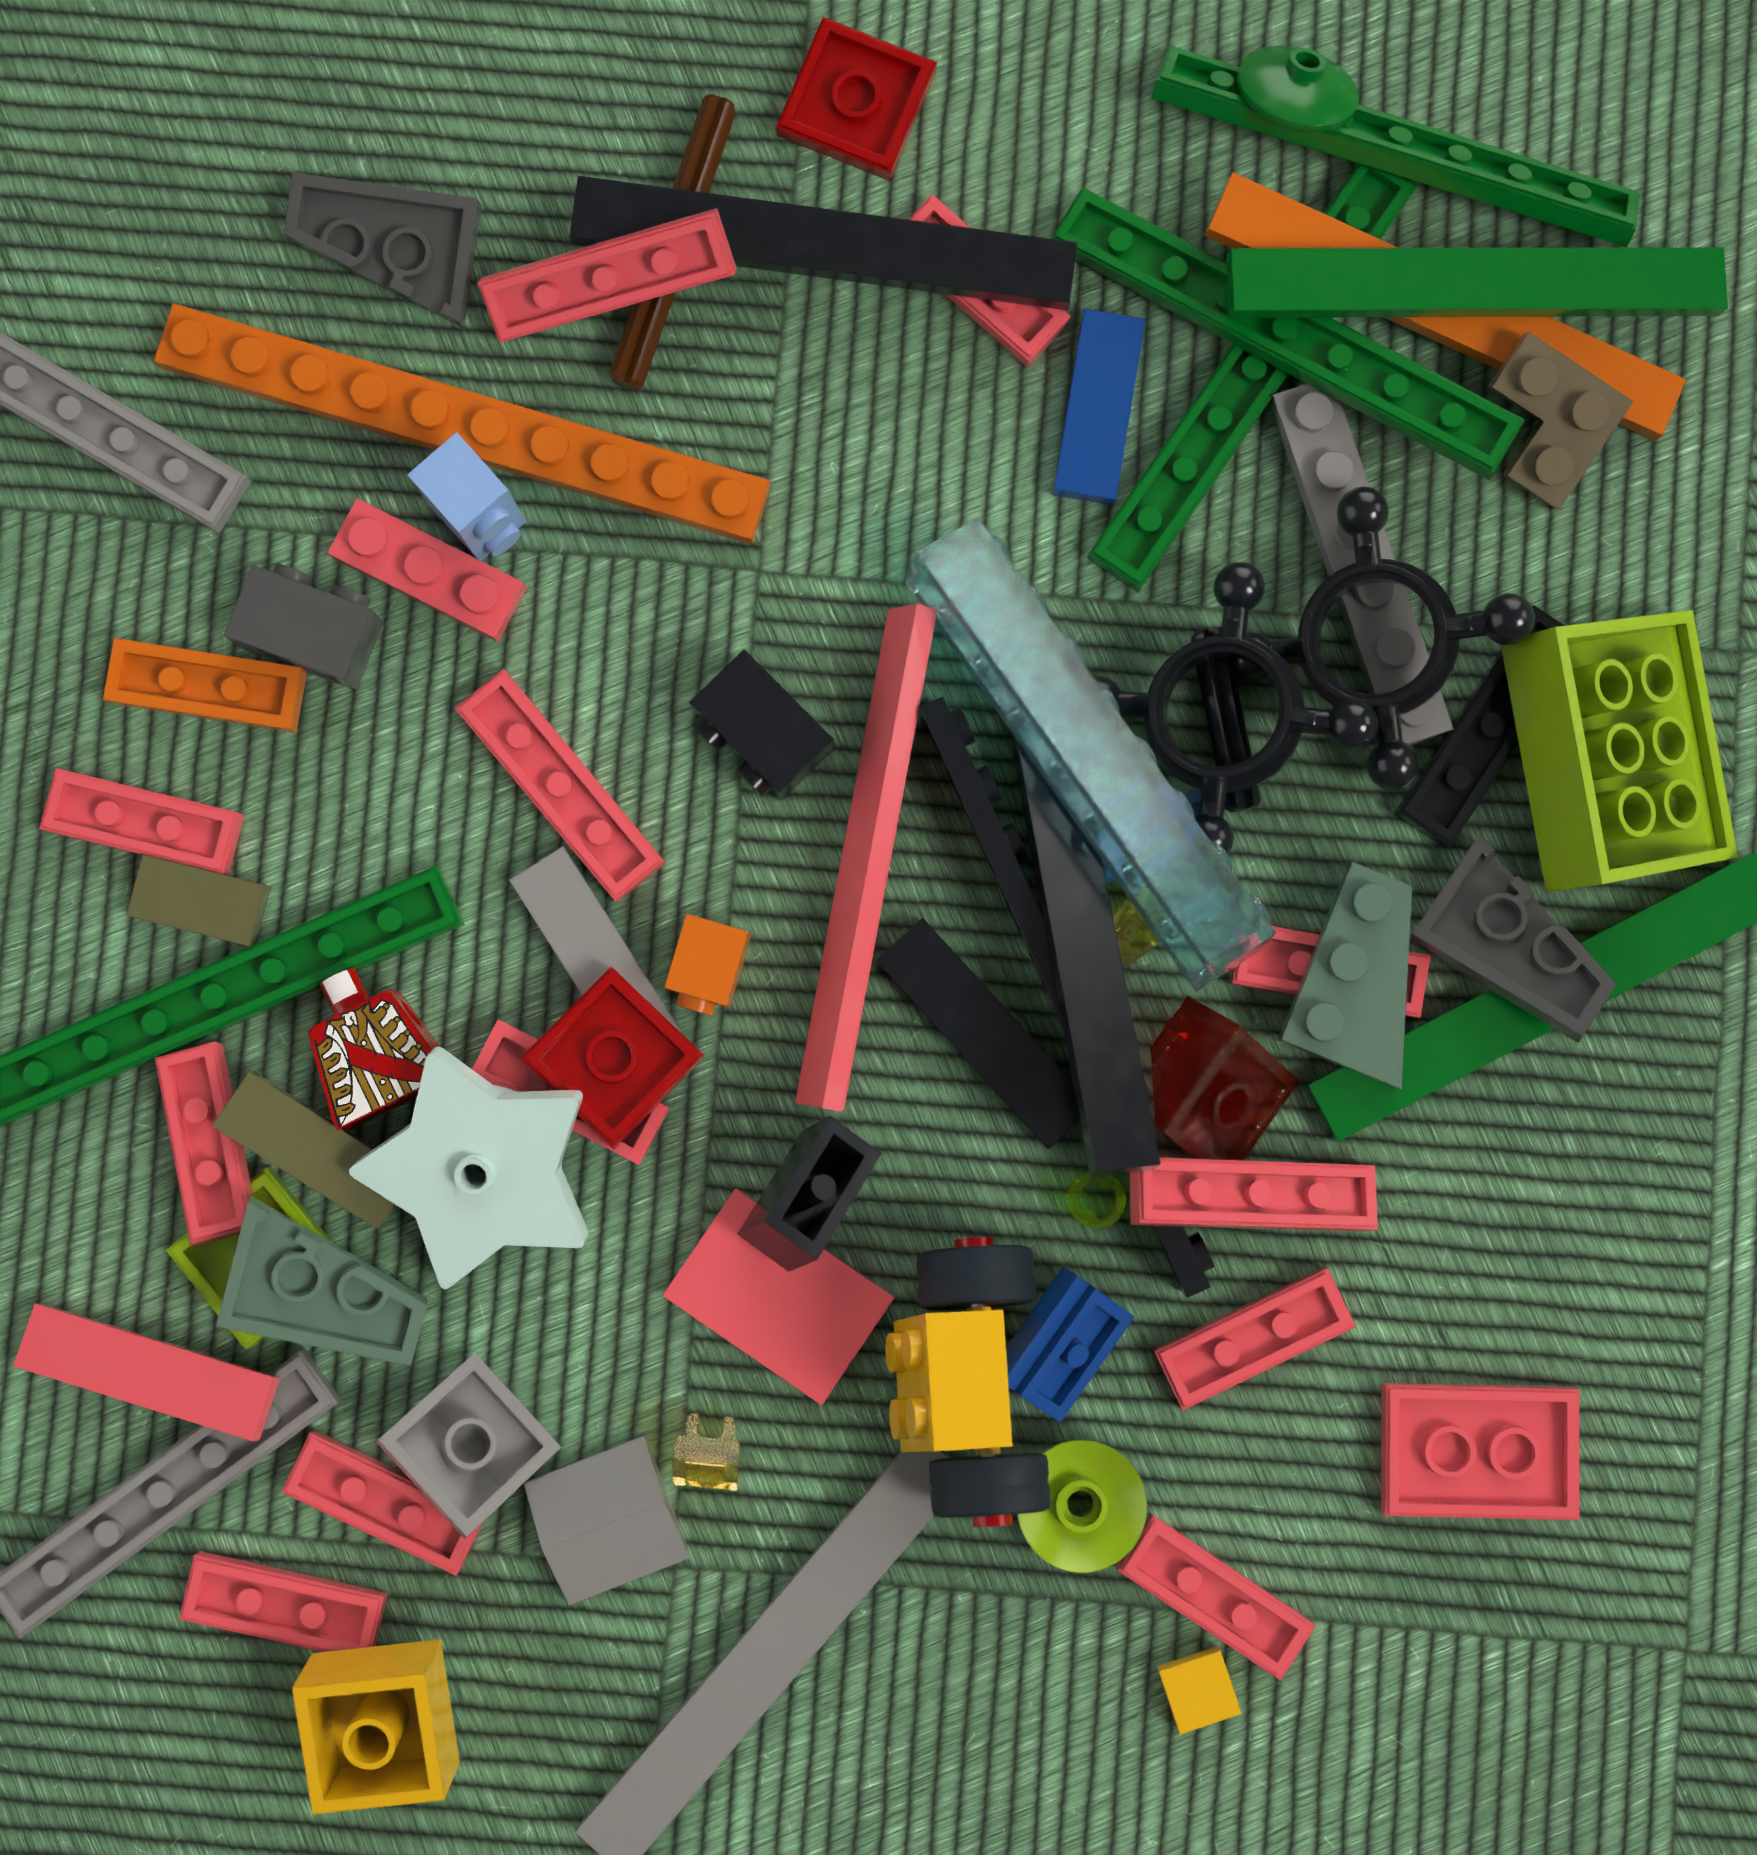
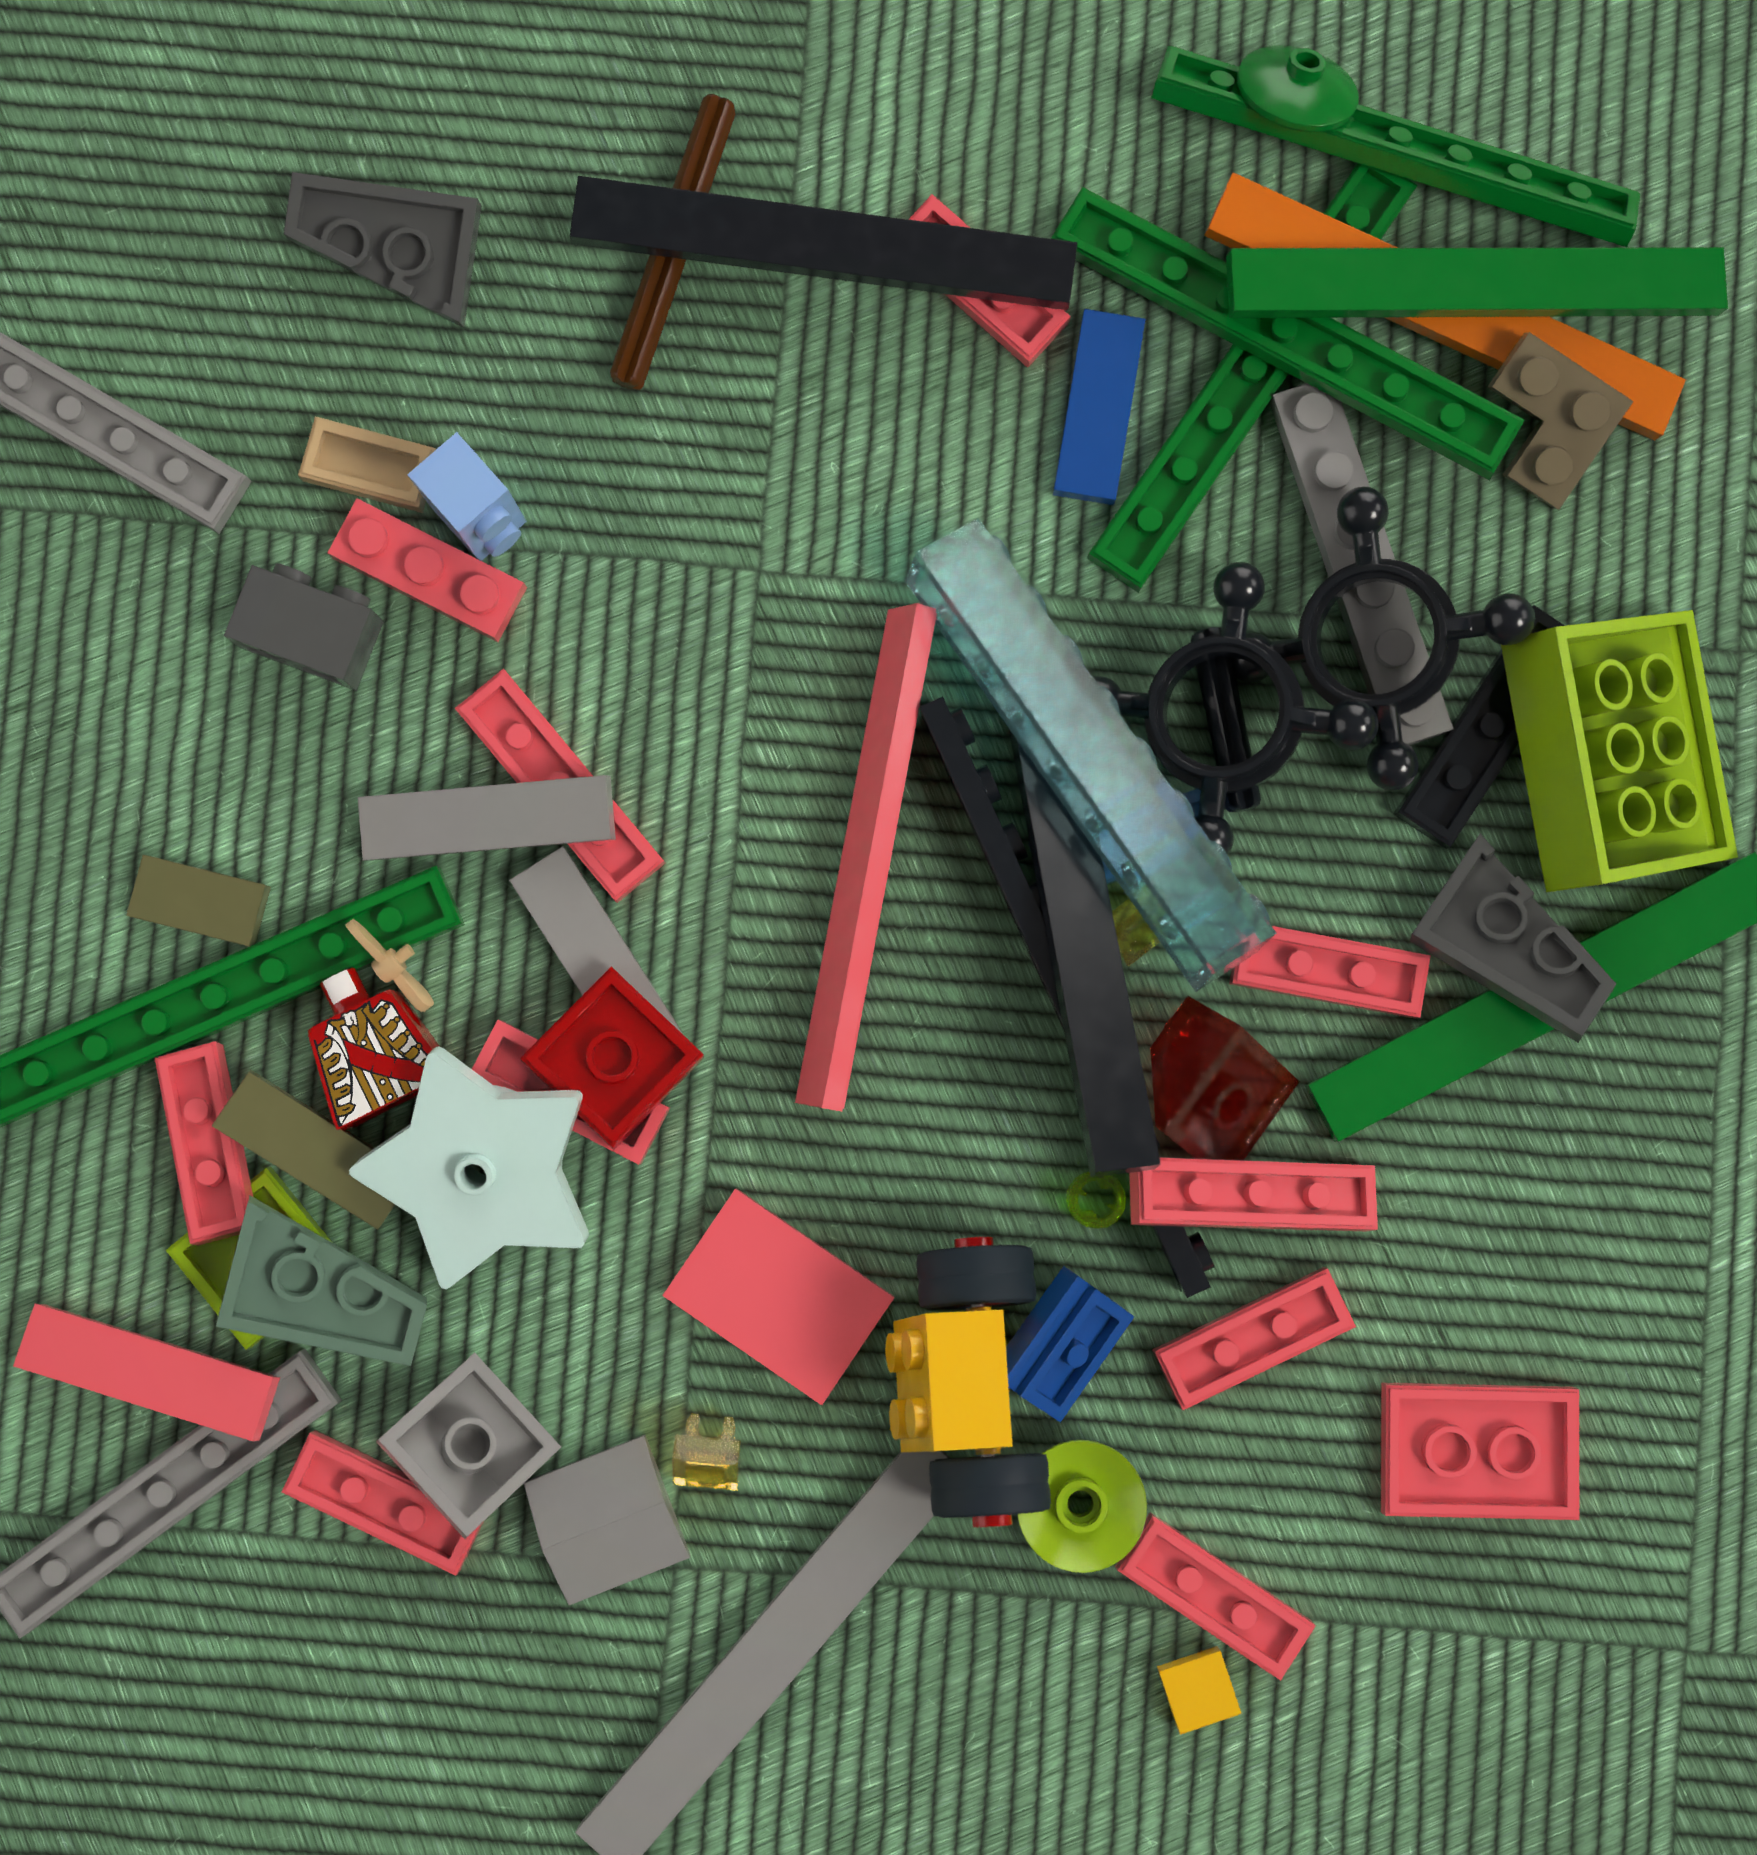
(141, 821): coral tile -> none
(205, 685): orange plate -> none
(281, 1604): coral tile -> none
(363, 463): none -> tan tile
(376, 1726): yellow brick -> none
(391, 966): none -> tan piece
(432, 412): orange plate -> none
(486, 818): none -> light grey tile
(608, 275): coral tile -> none
(707, 964): orange brick -> none
(760, 726): black brick -> none
(809, 1194): black brick -> none
(856, 98): red tile -> none
(983, 1032): black tile -> none
(1356, 980): sand green wing -> none

